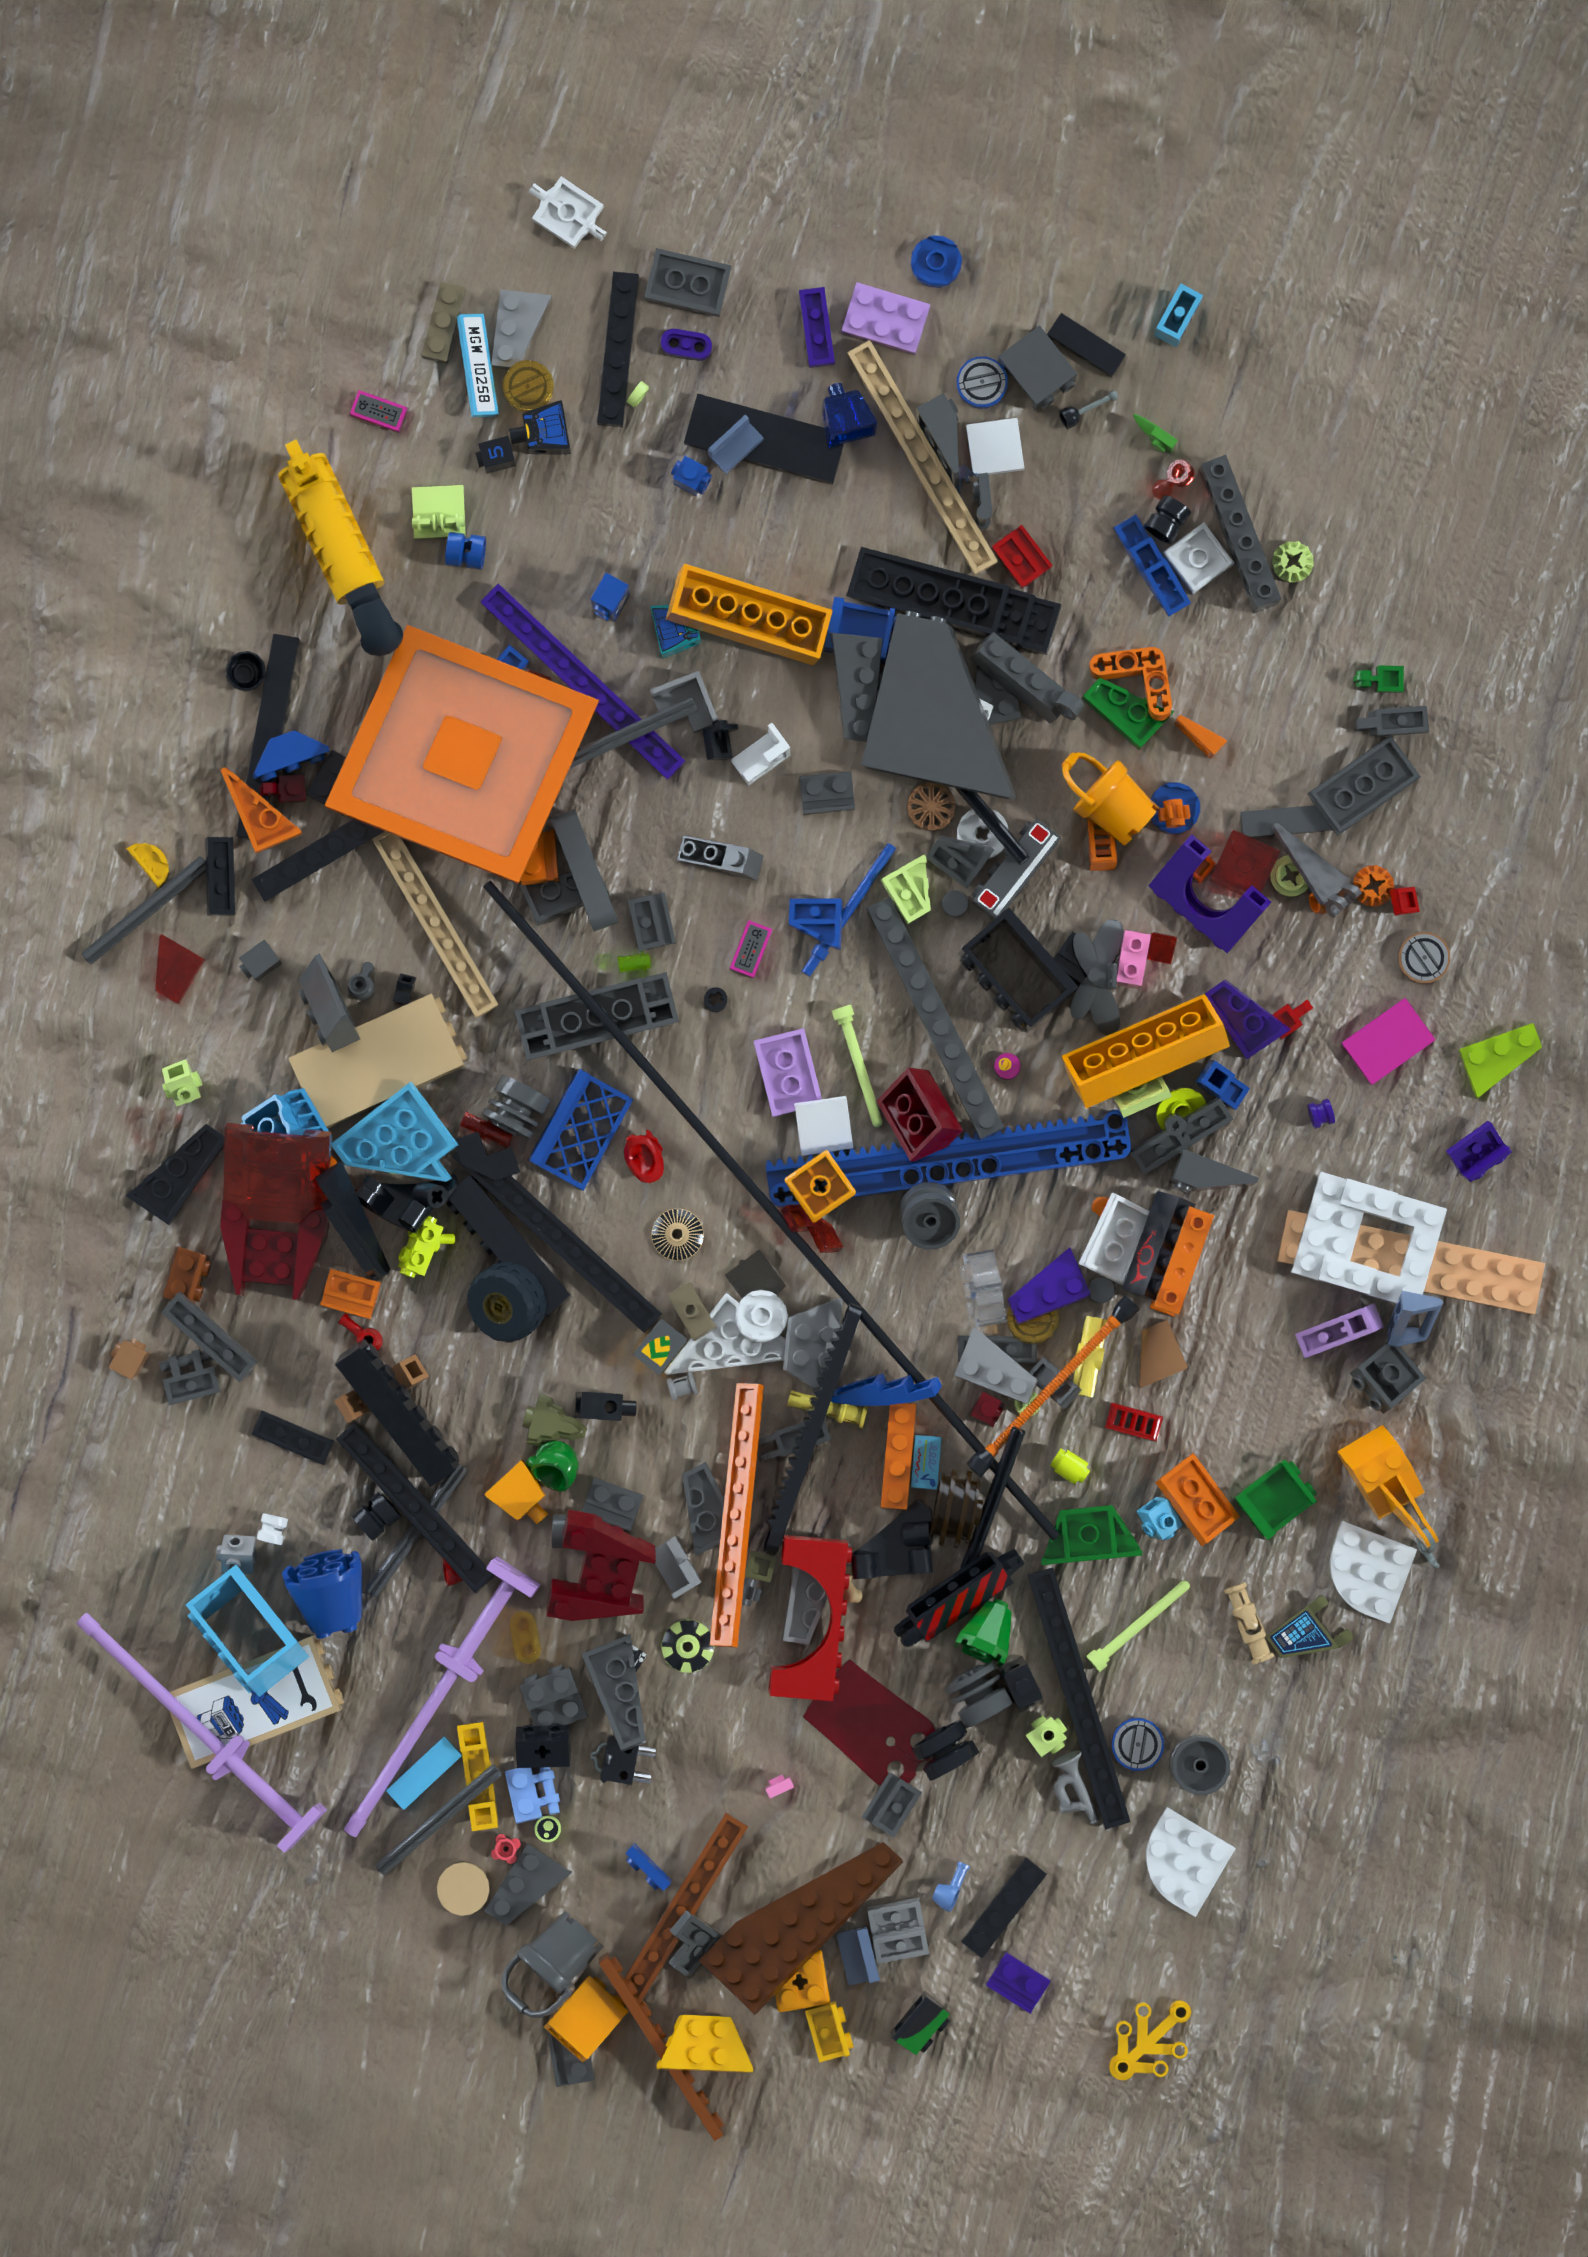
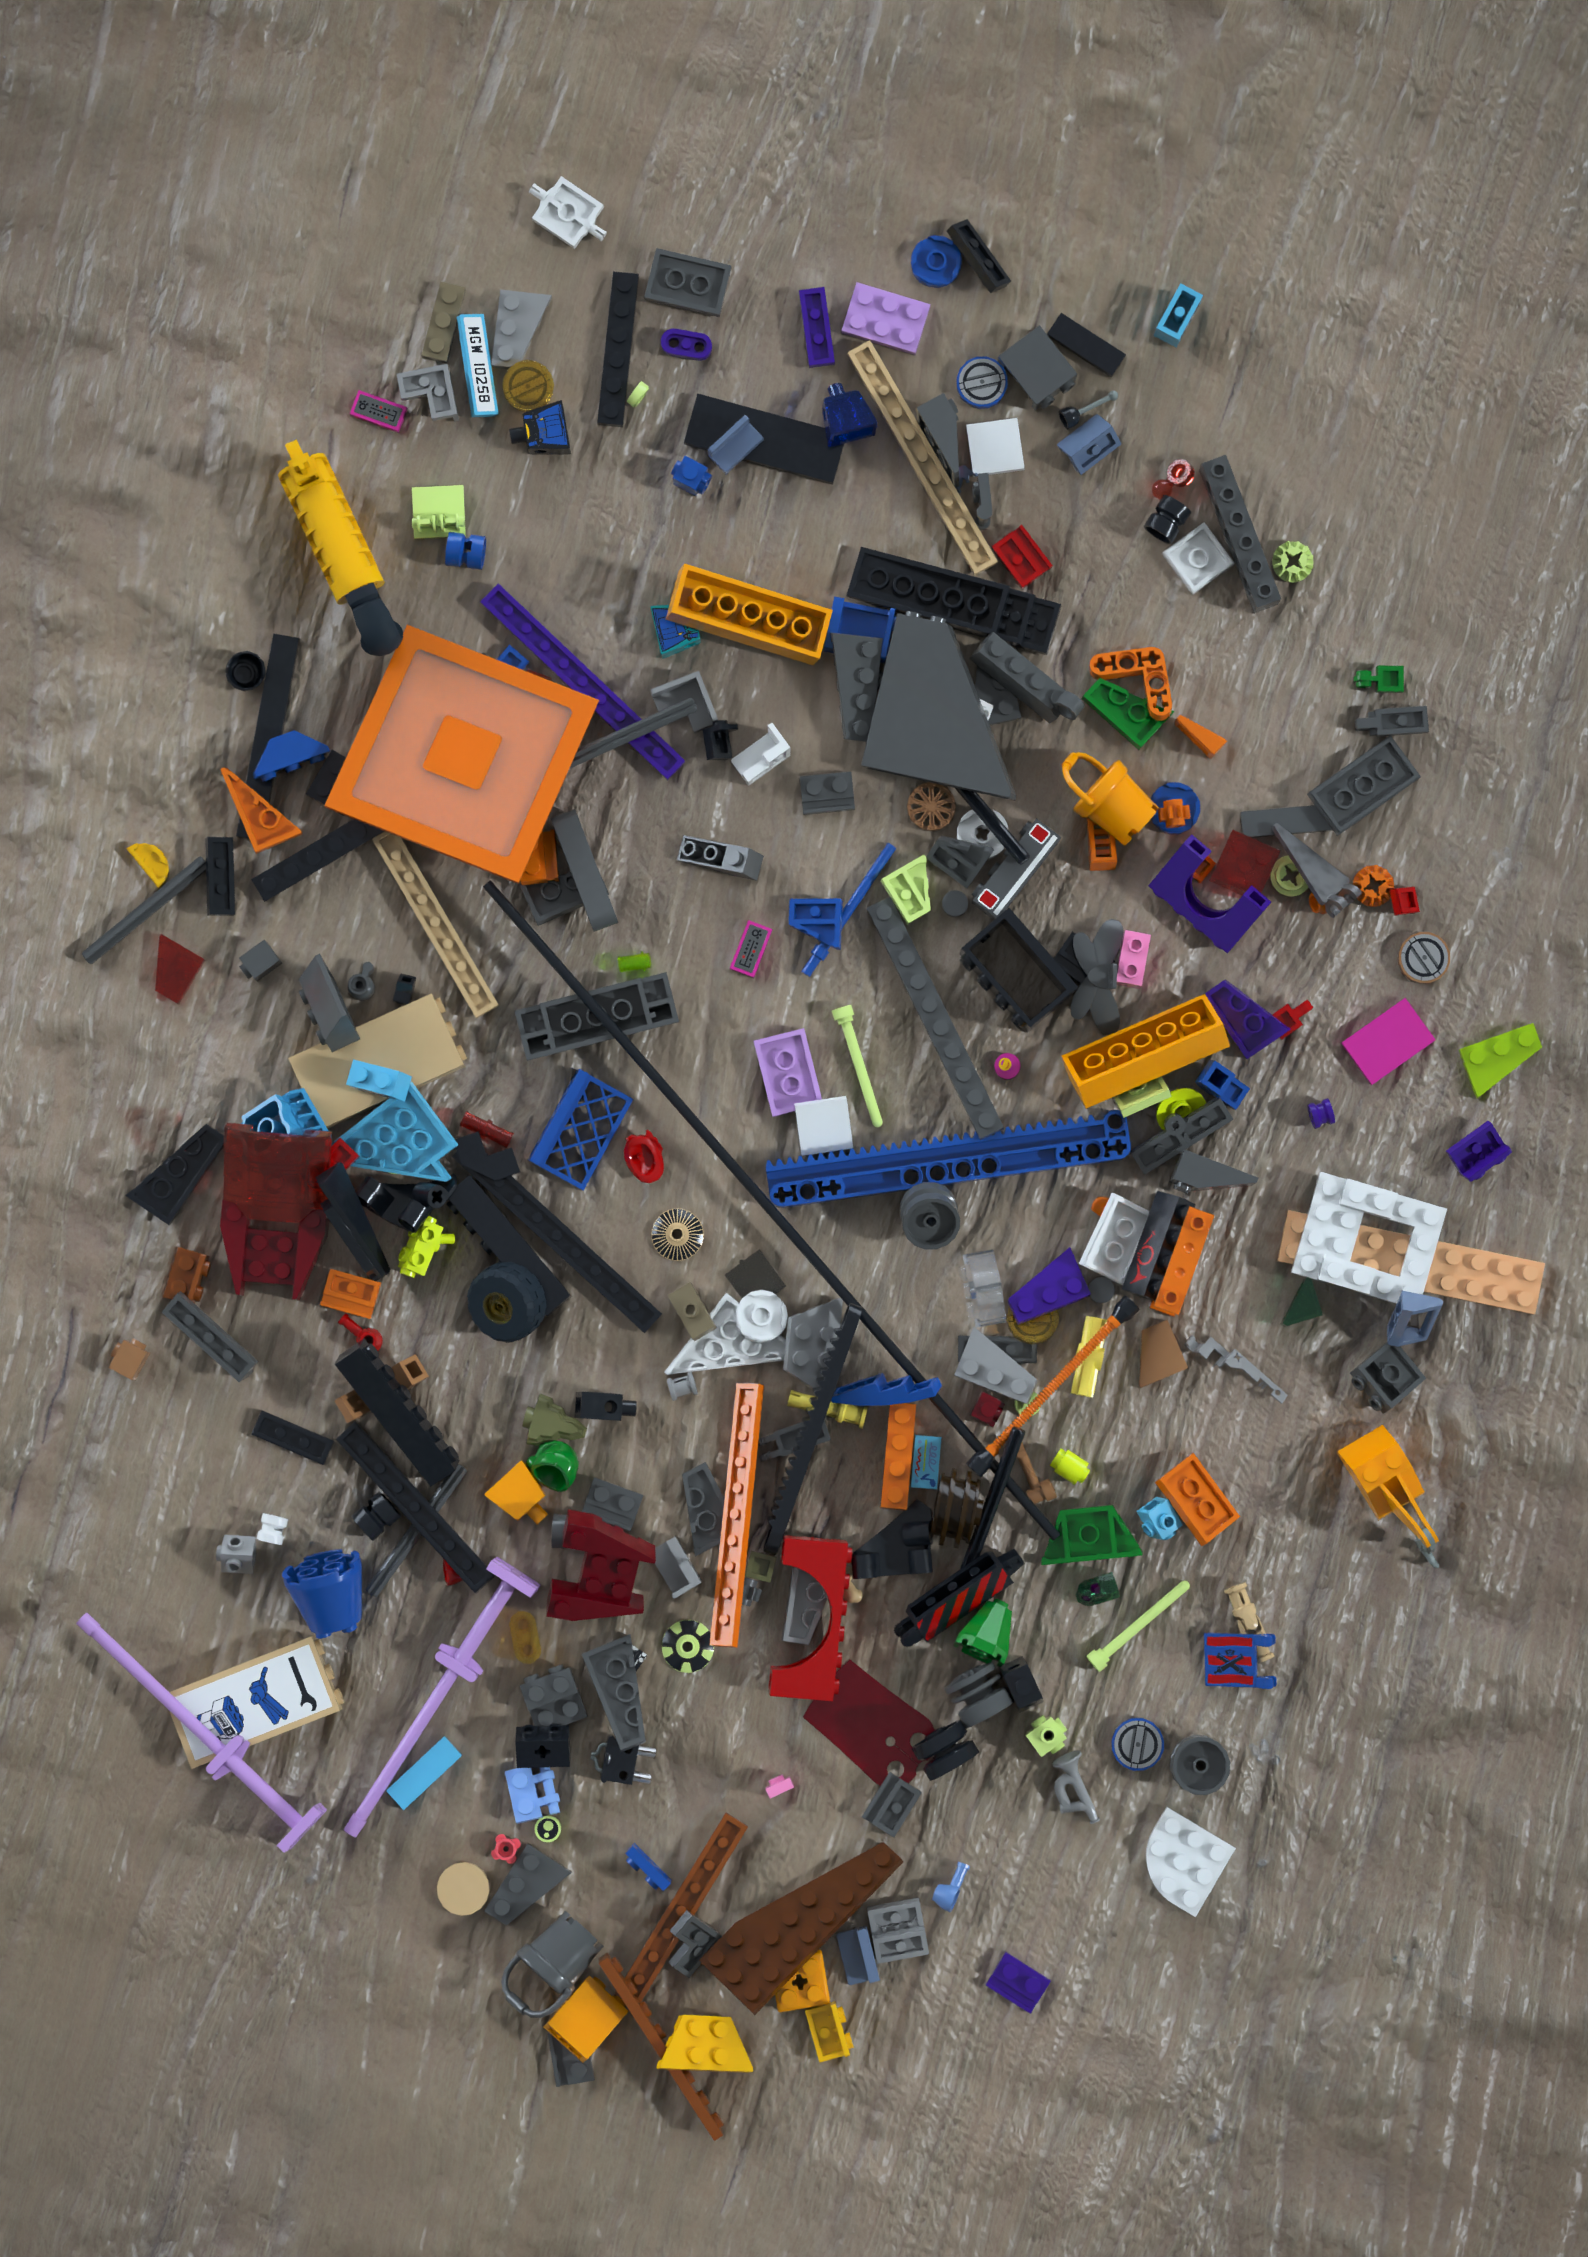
(181, 1083): yellowish green brick -> none
(189, 1385): dark grey plate -> none
(217, 1596): medium azure hose -> none
(288, 788): dark red plate -> none
(342, 1153): none -> red plate
(378, 1080): none -> medium azure brick
(435, 384): none -> light grey panel
(438, 1819): dark grey axle -> none
(475, 1761): yellow slope -> none
(495, 455): black brick -> none
(516, 1106): dark grey wheel -> none
(610, 598): blue brick -> none
(651, 921): dark grey plate -> none
(660, 1347): dark grey piece -> none
(713, 991): black bush -> none
(821, 1230): clear red tile -> none
(823, 1169): light orange brick -> none
(919, 1114): dark red slope -> none
(920, 2024): black slope -> none
(978, 256): none -> black plate
(1003, 1907): black plate -> none
(1039, 1490): none -> medium nougat brick
(1044, 1373): dark grey tile -> none
(1079, 1698): black plate -> none
(1089, 443): none -> sand blue panel
(1097, 1590): none -> clear green rock
(1147, 2043): yellow plant -> none
(1152, 565): blue slope -> none
(1157, 1421): red slope -> none
(1160, 439): bright green plate -> none
(1161, 948): clear red slope -> none
(1228, 1358): none -> light grey piece
(1233, 1660): none -> flag
(1276, 1498): green panel -> none
(1304, 1305): none -> clear green slope
(1305, 1633): flag -> none
(1339, 1330): lavender slope -> none
(1369, 1570): white plate -> none

